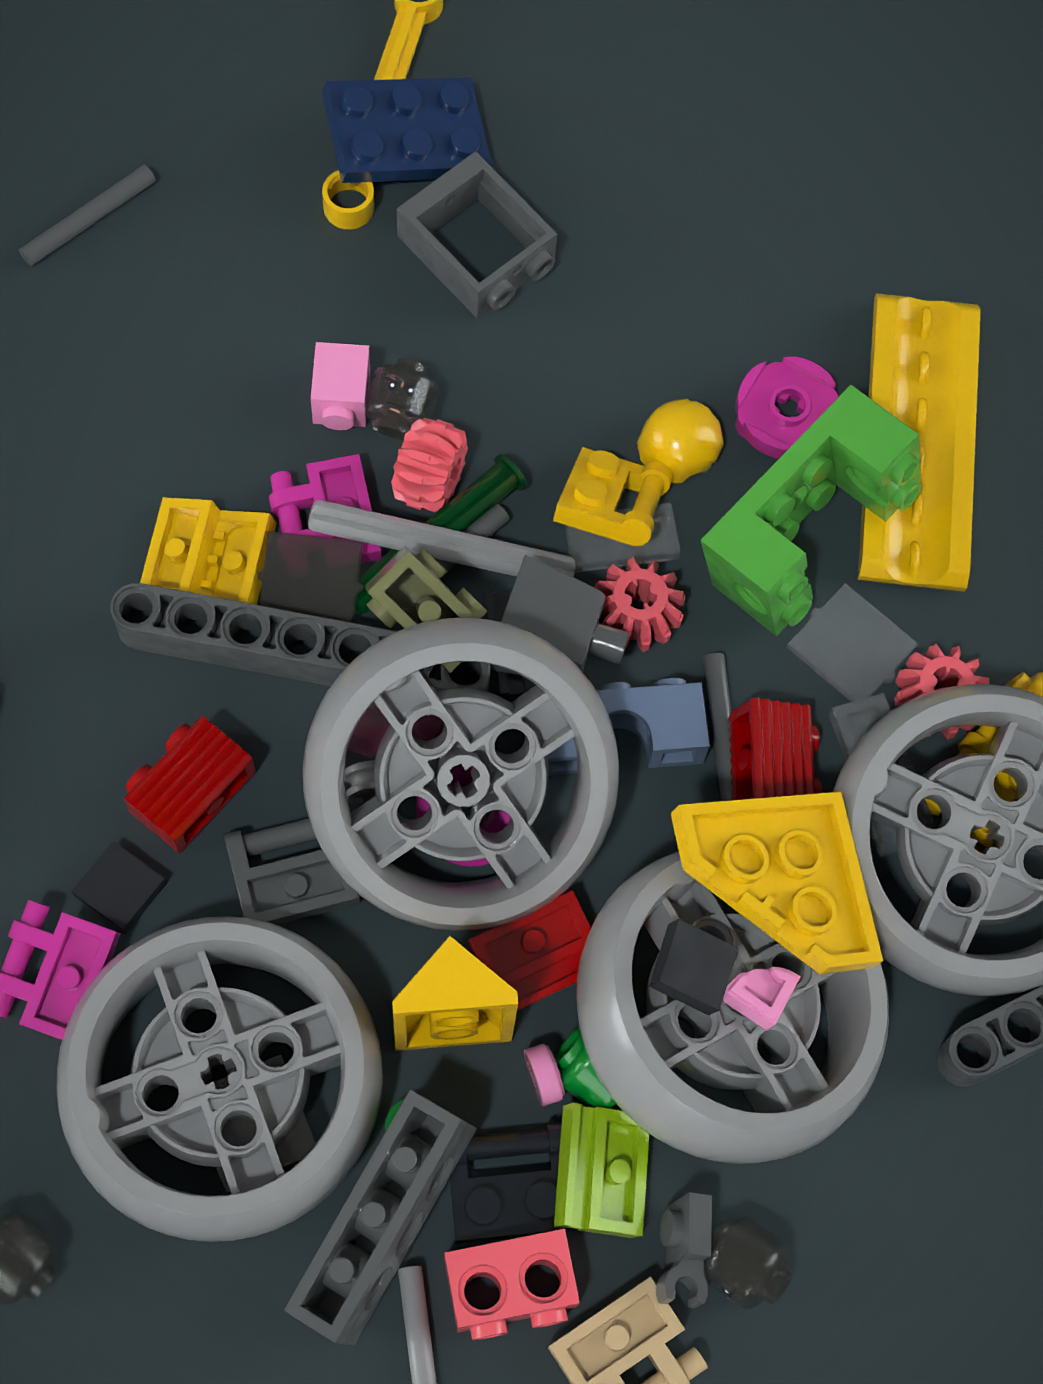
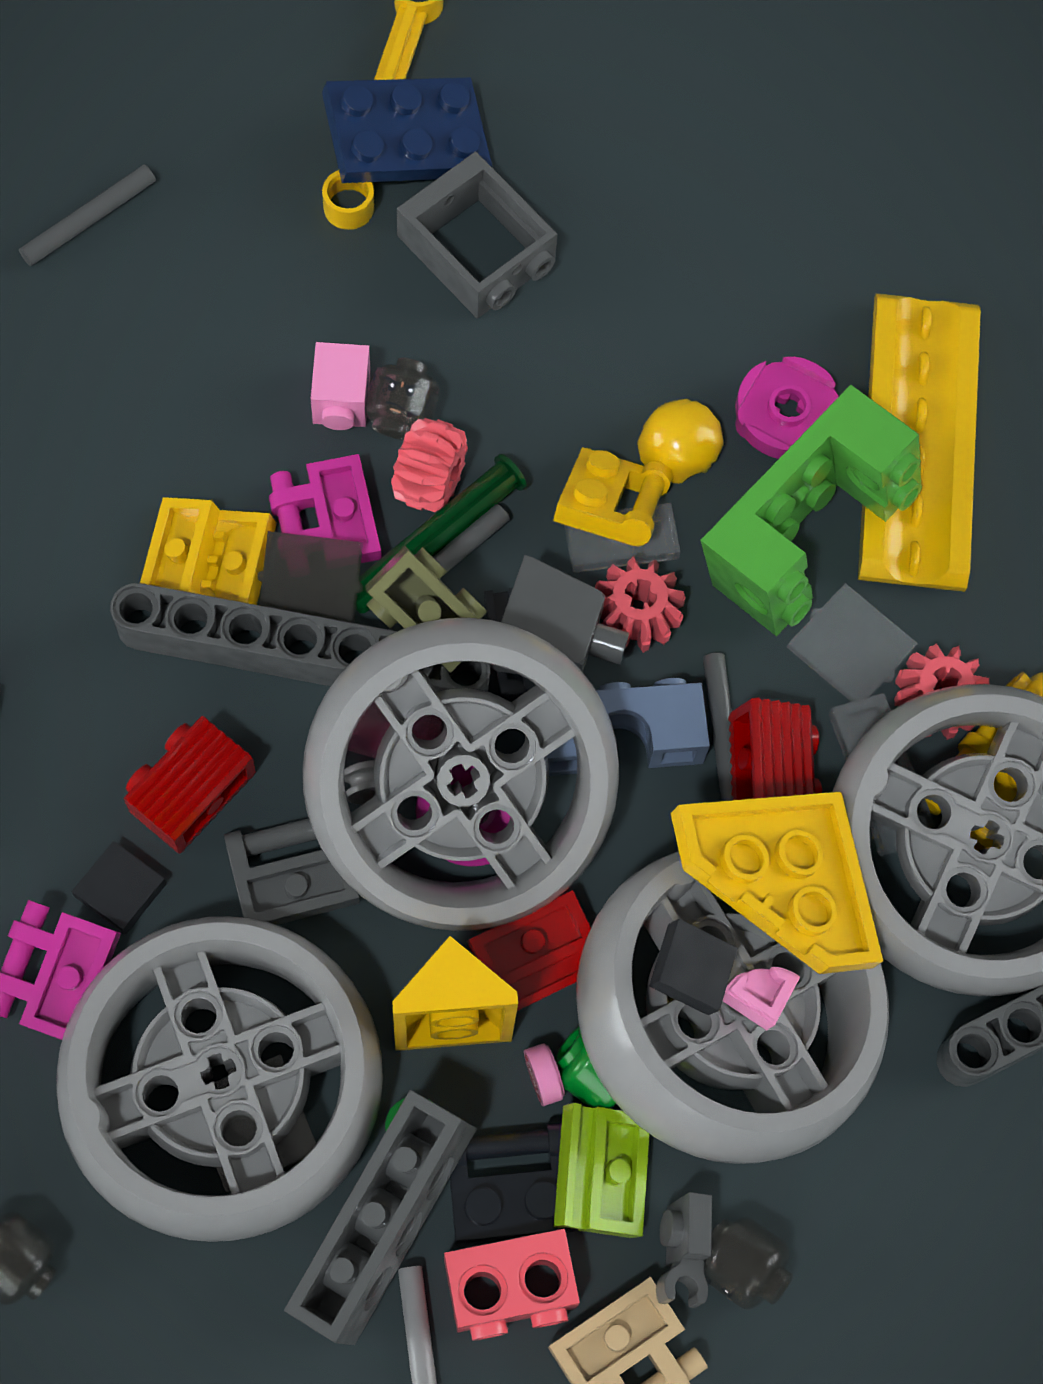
(437, 541): light grey axle -> none

